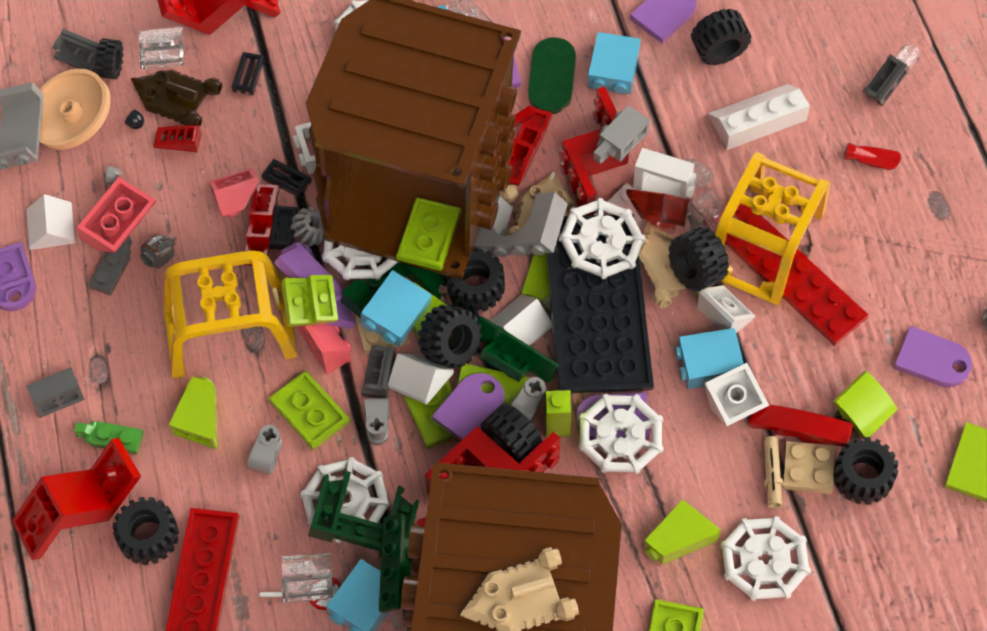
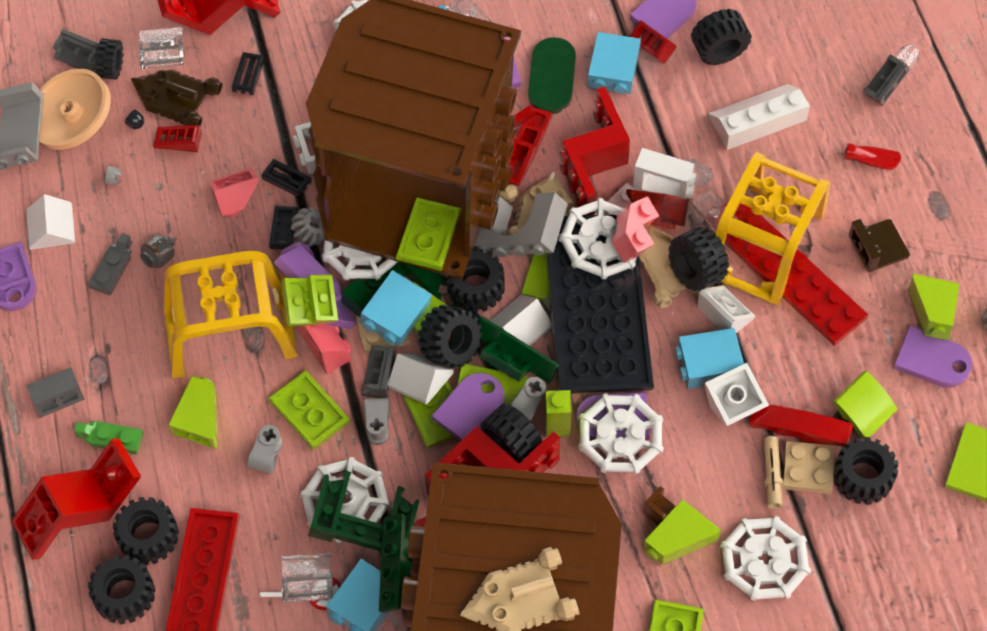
(114, 216): coral slope -> none
(117, 571): none -> black tyre
(261, 218): red slope -> none
(621, 135): light grey hinge -> none
(631, 236): none -> coral brick
(657, 506): none -> reddish brown panel
(662, 50): none -> red slope
(878, 244): none -> dark brown bracket
(934, 304): none -> lime slope

